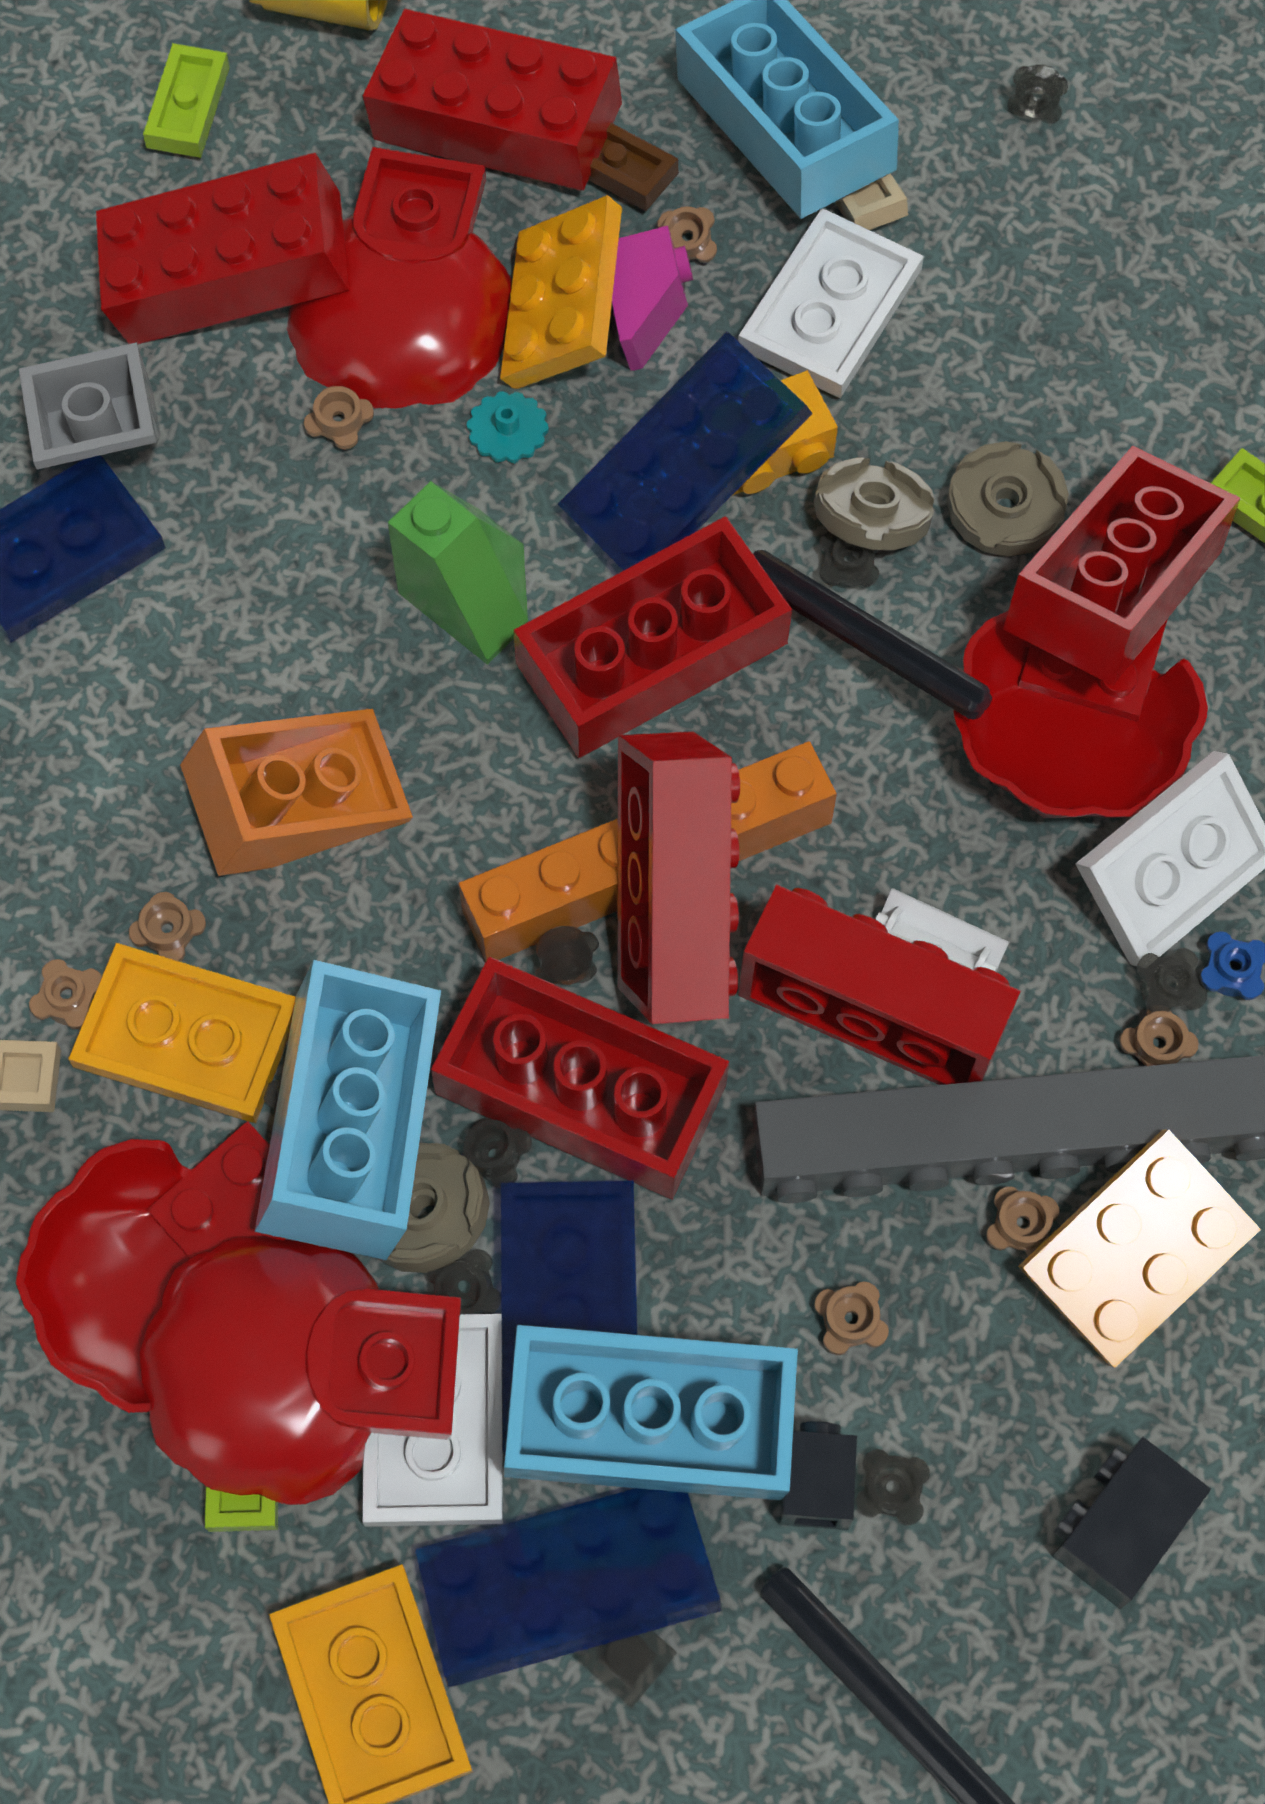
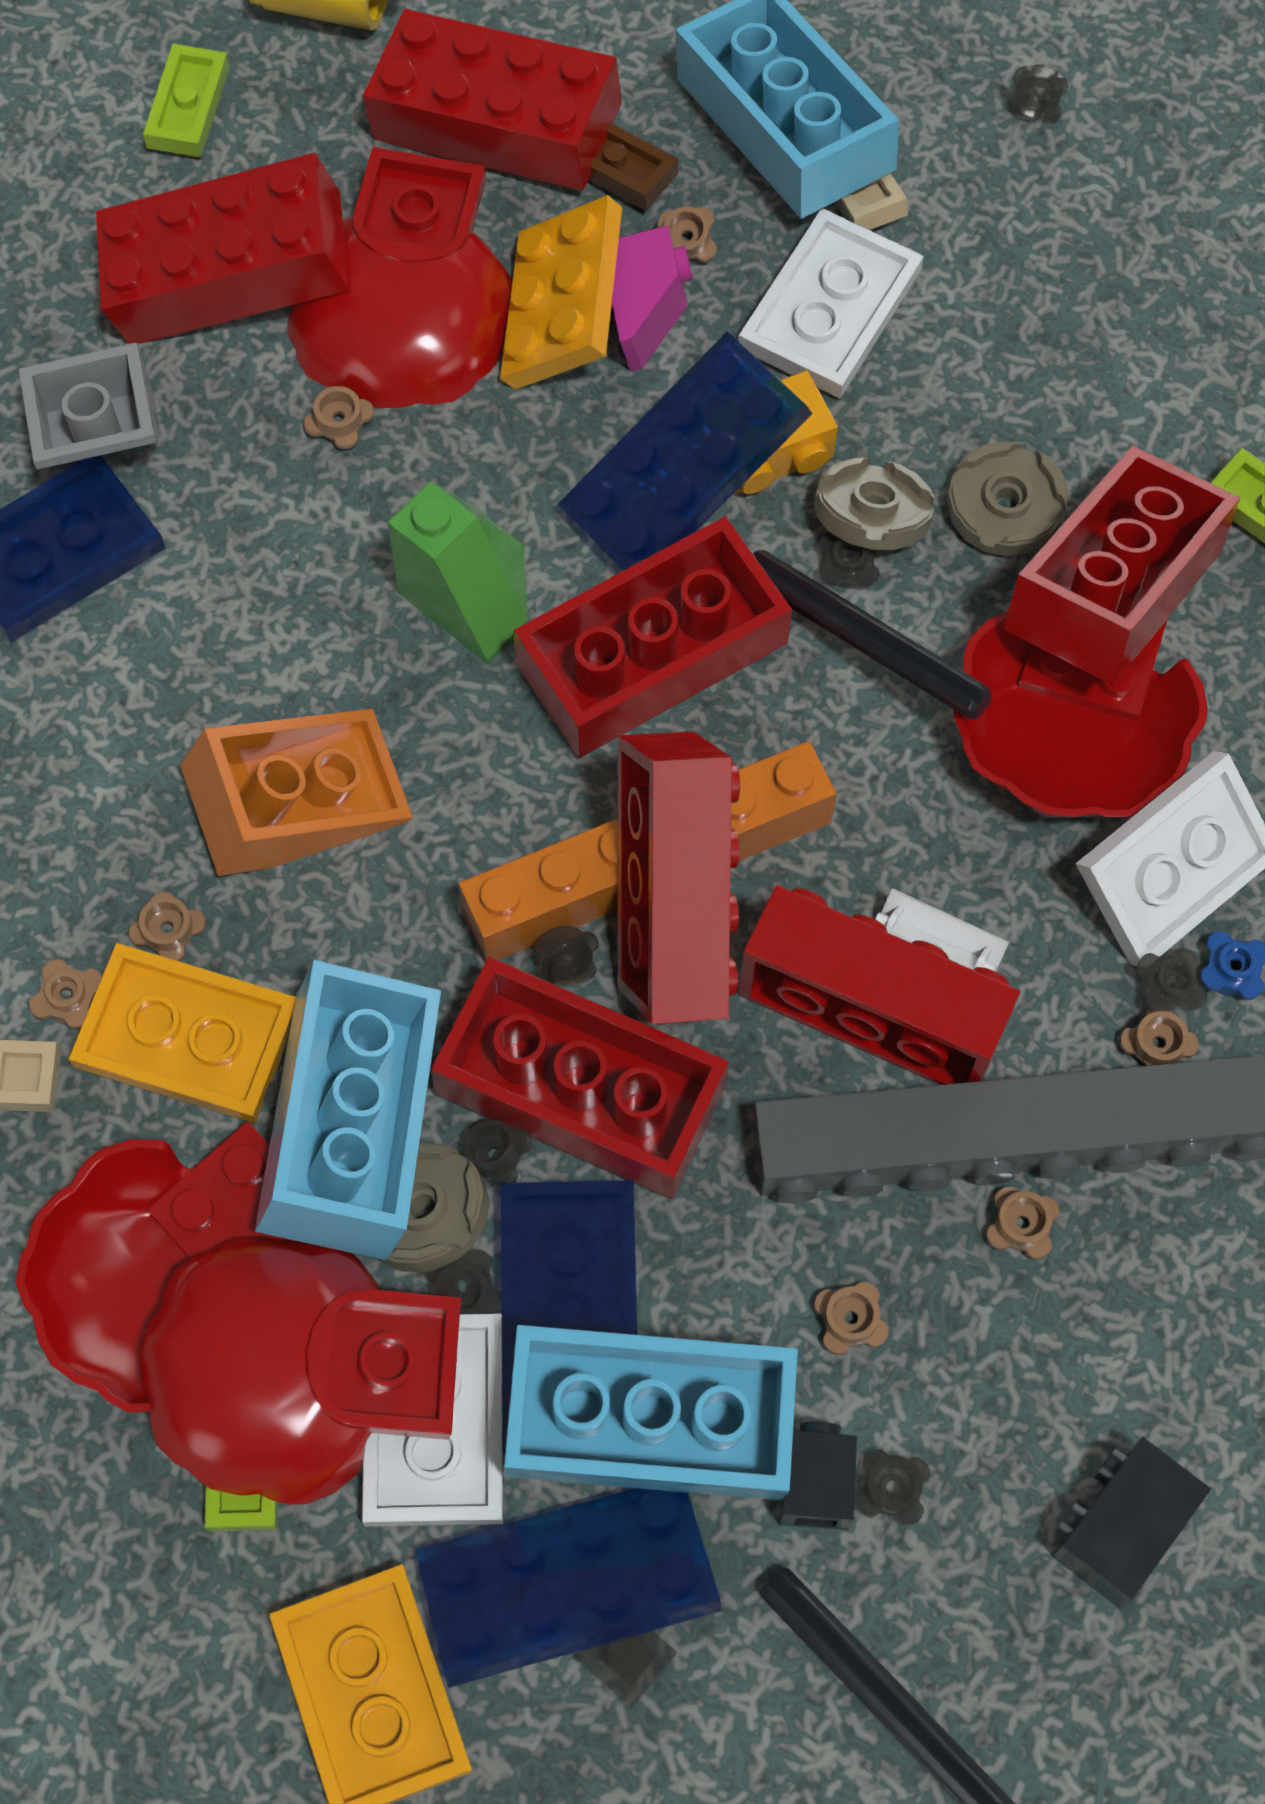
(507, 427): teal piece -> none
(1139, 1248): plate -> none

